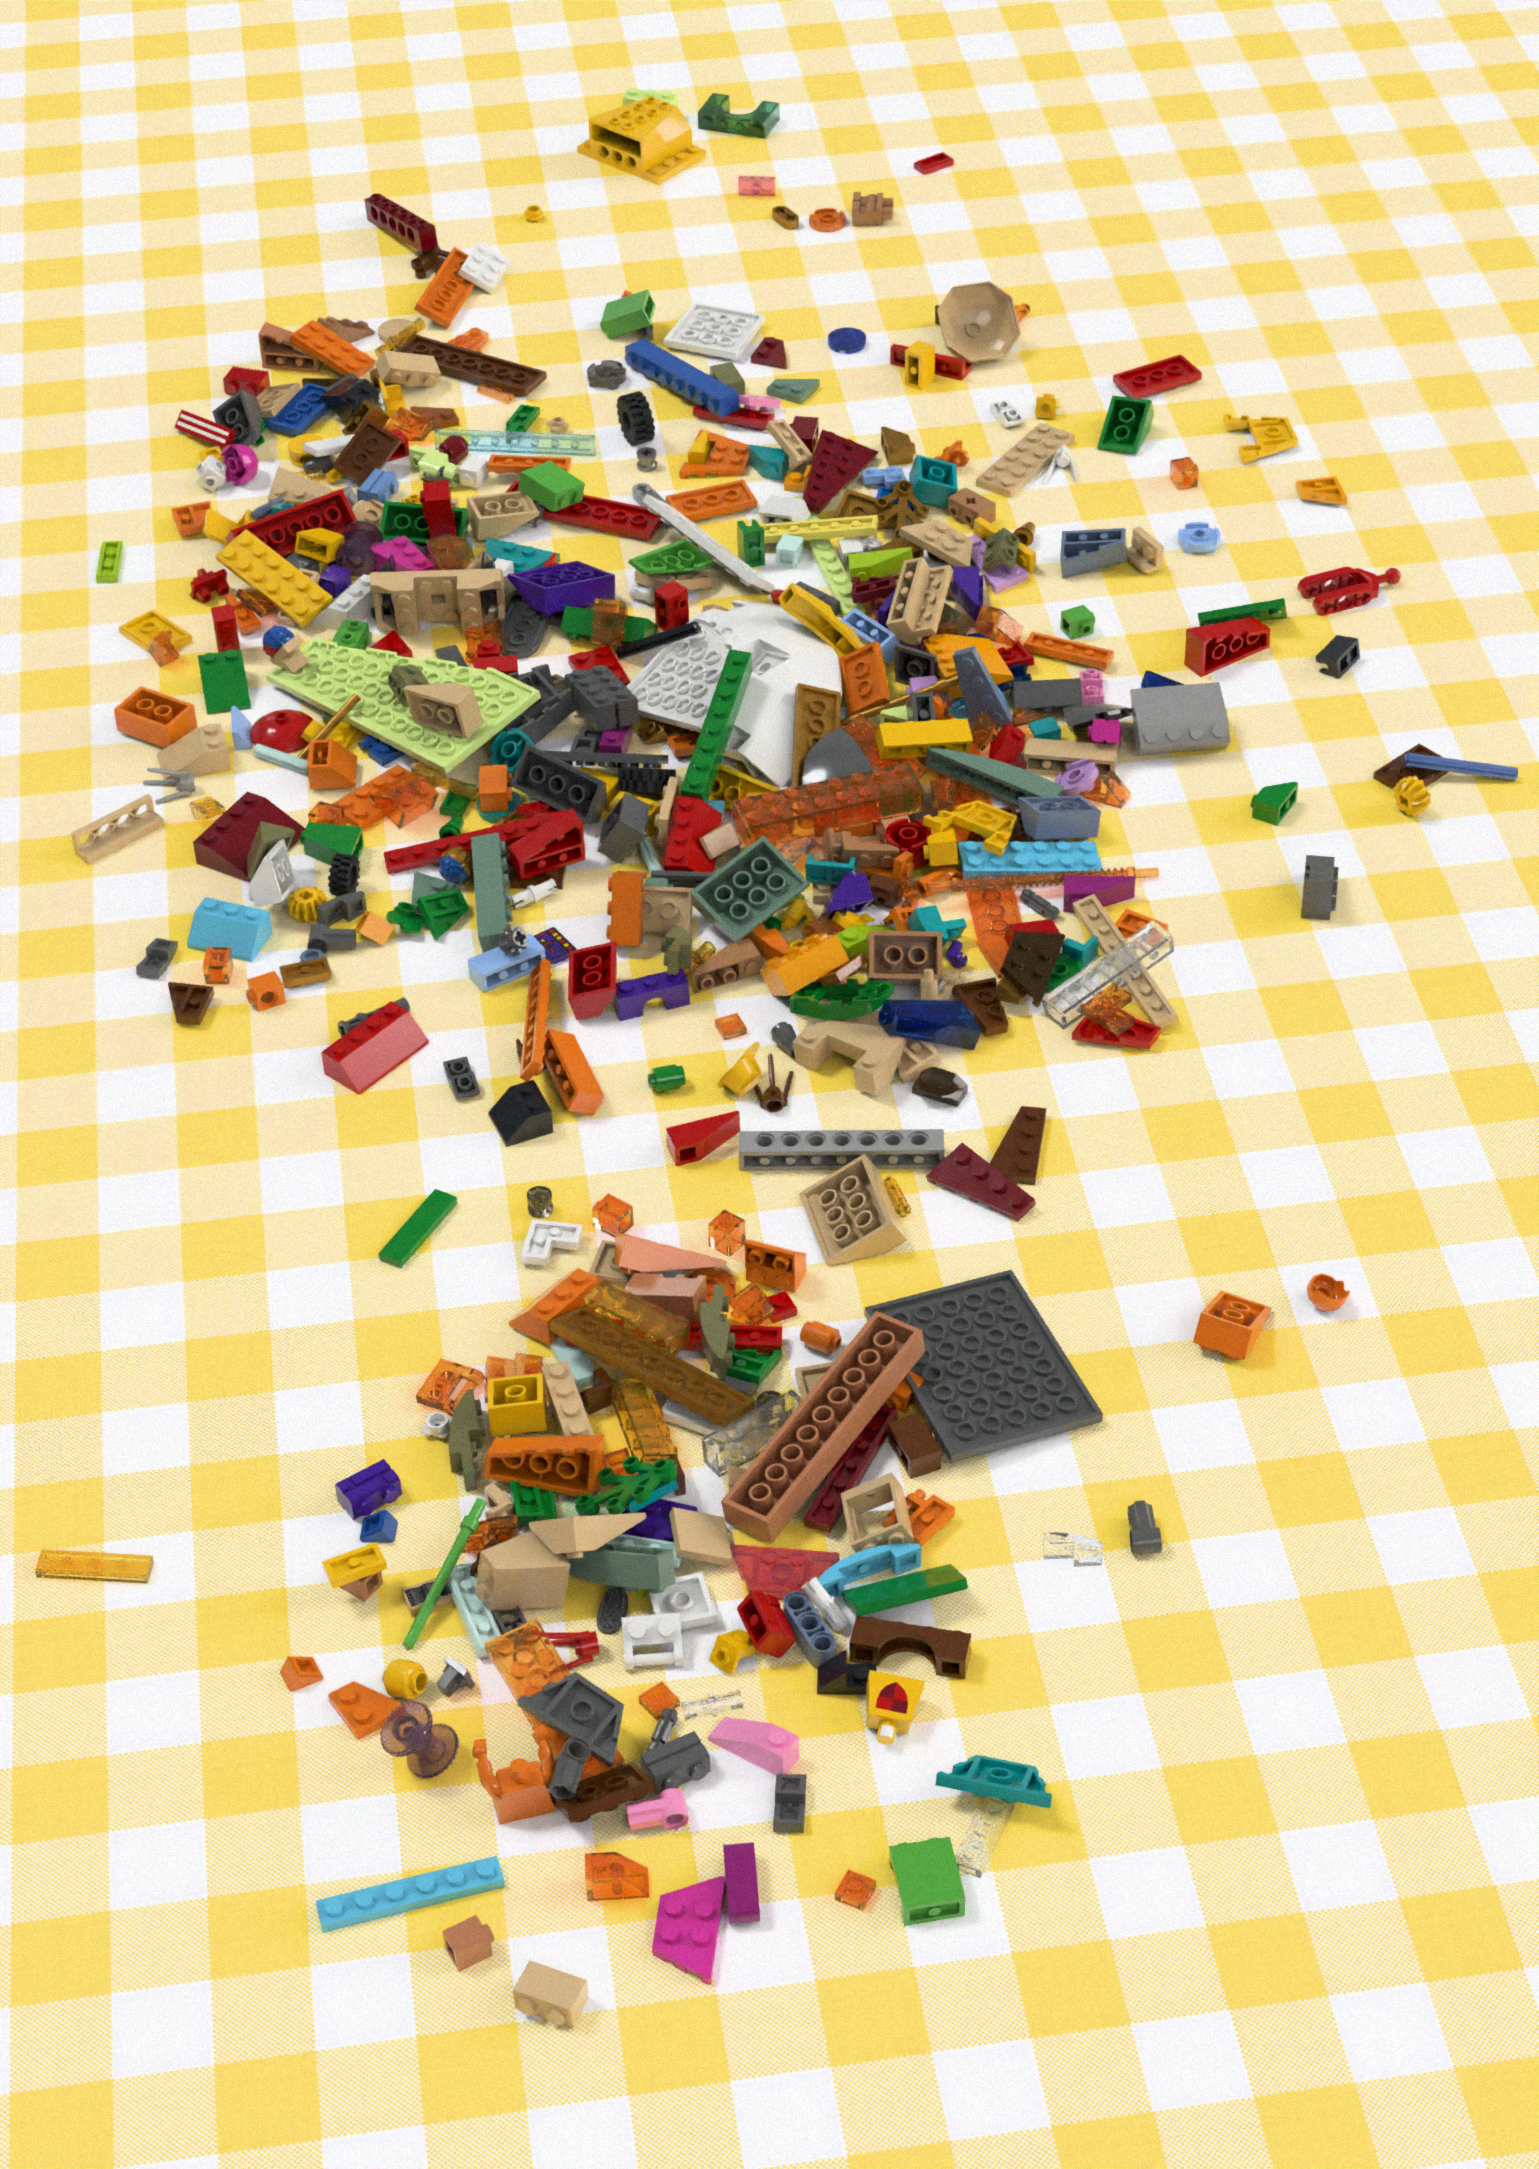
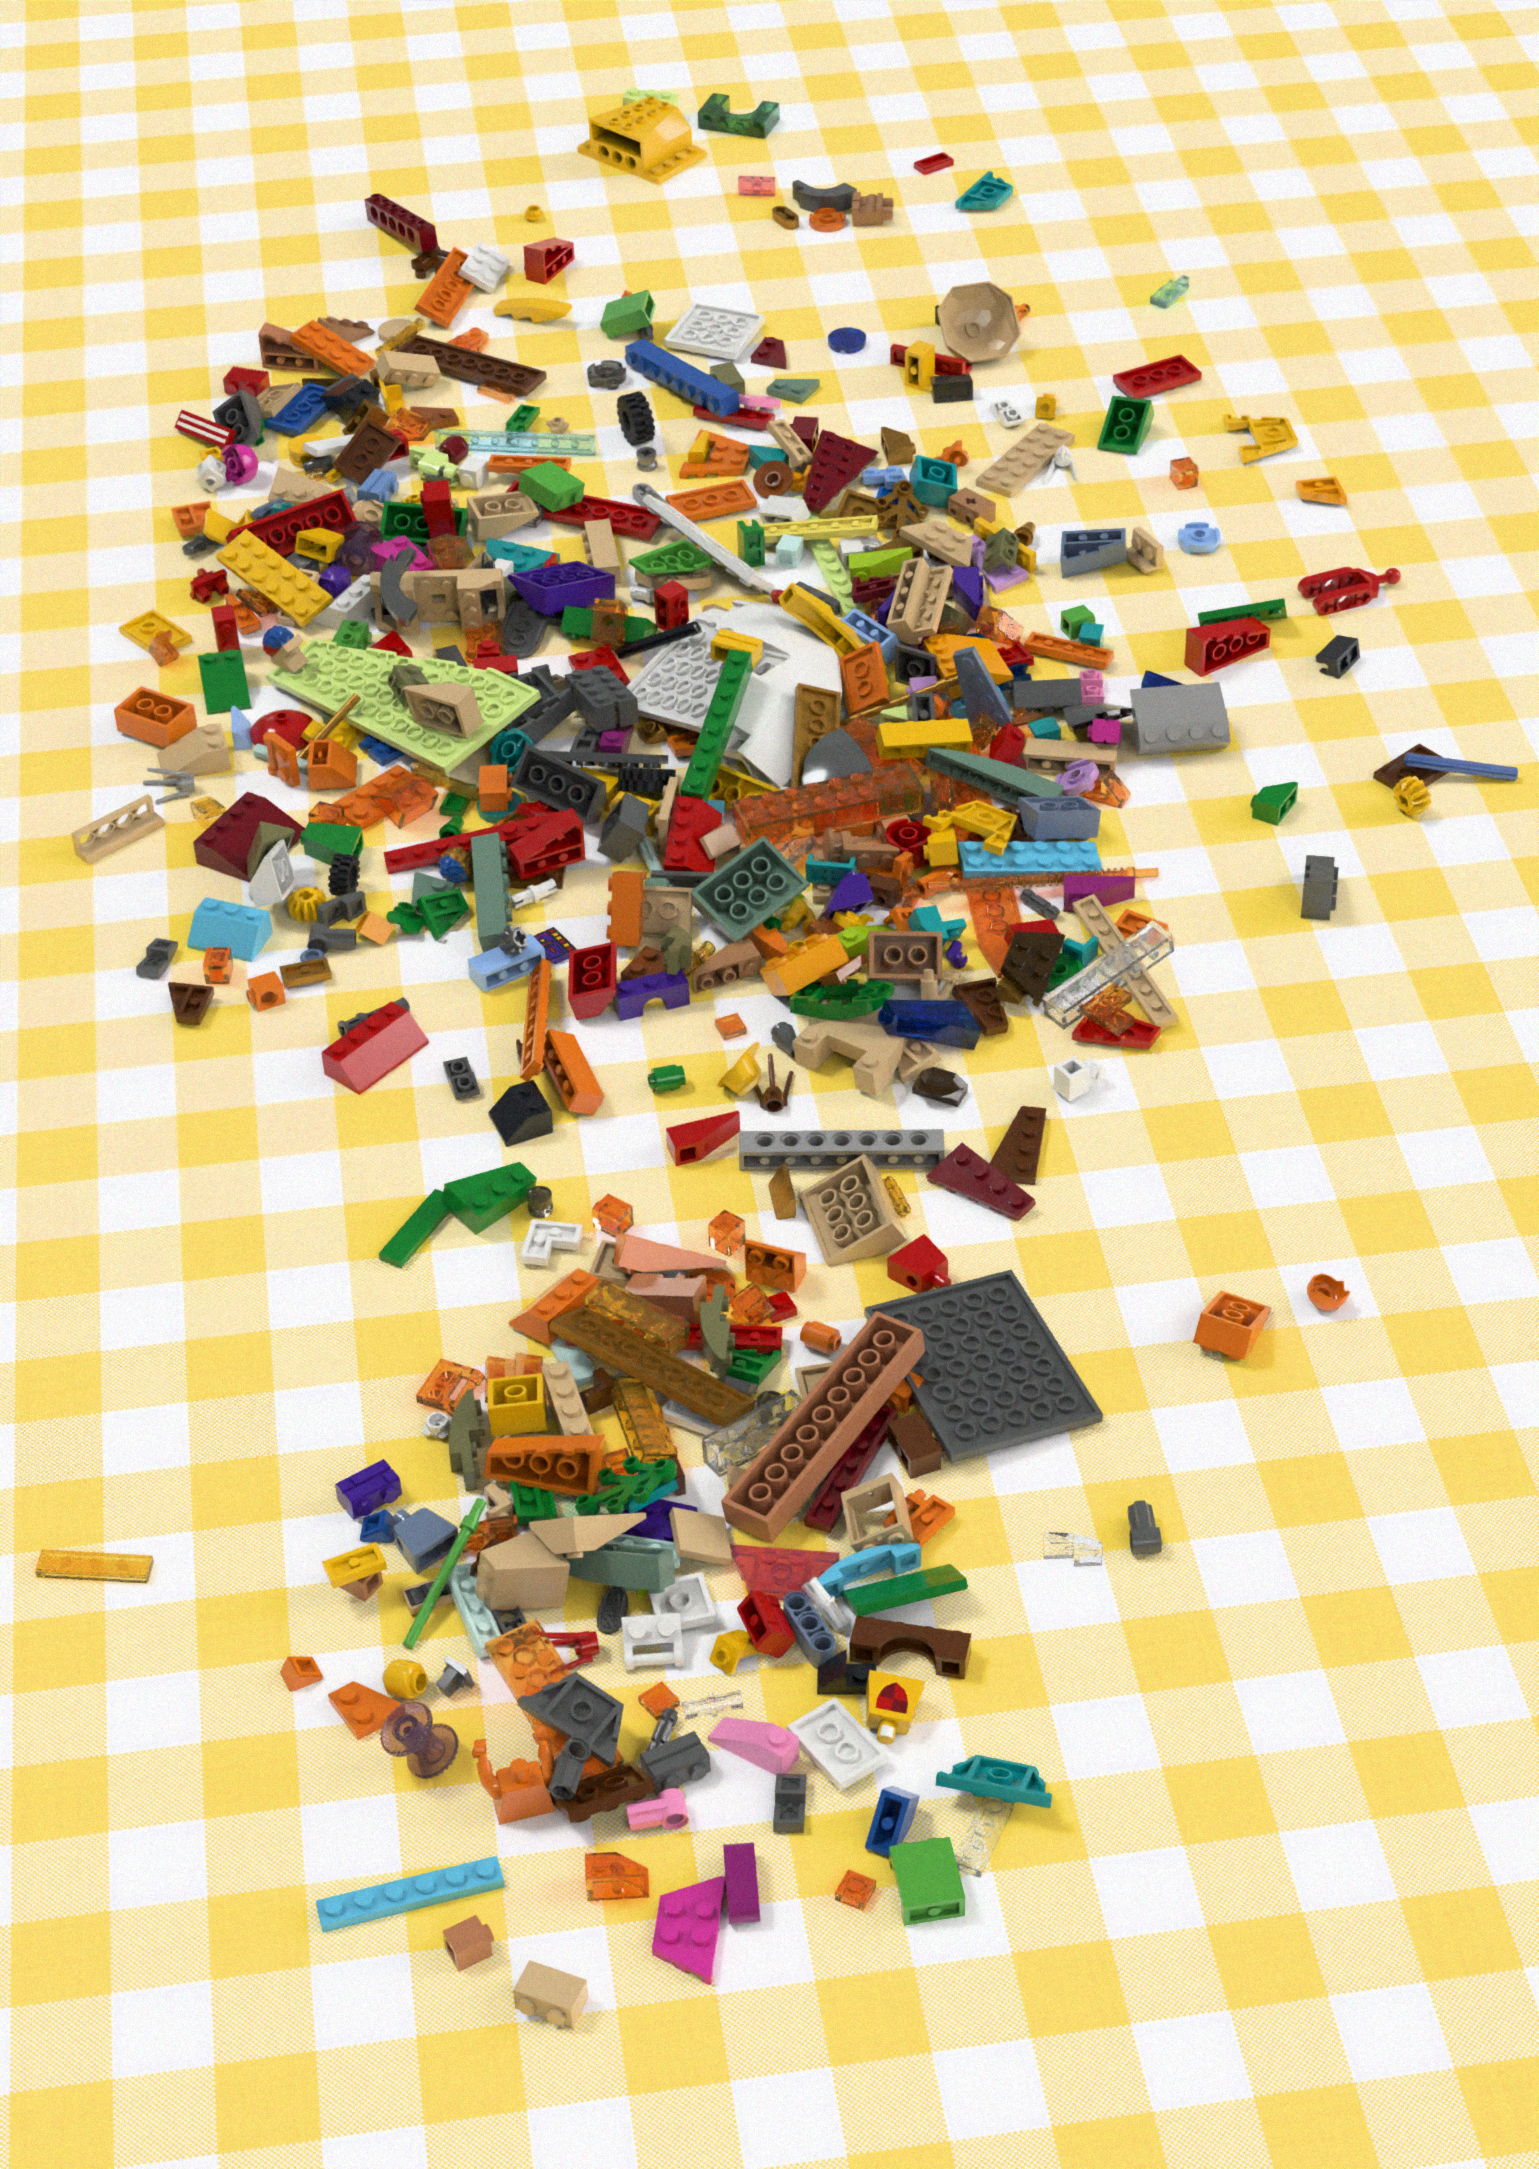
(109, 562): lime tile -> none
(199, 543): none -> dark grey axle
(282, 759): none -> orange plate
(396, 602): none -> dark grey arch
(423, 1537): none -> sand blue torso
(488, 1195): none -> green wedge
(535, 308): none -> yellow slope
(547, 258): none -> red wedge
(600, 547): none -> tan brick
(646, 963): none -> dark orange wing
(732, 640): none -> yellow brick
(771, 472): none -> dark orange dish
(782, 1194): none -> pearl gold slope
(813, 198): none -> dark grey arch
(838, 1744): none -> white plate
(891, 1819): none -> blue slope
(919, 1266): none -> red torso
(951, 388): none -> black hinge
(985, 193): none -> teal wing
(1075, 1078): none -> white brick
(1092, 634): none -> teal panel
(1170, 292): none -> clear light blue hinge

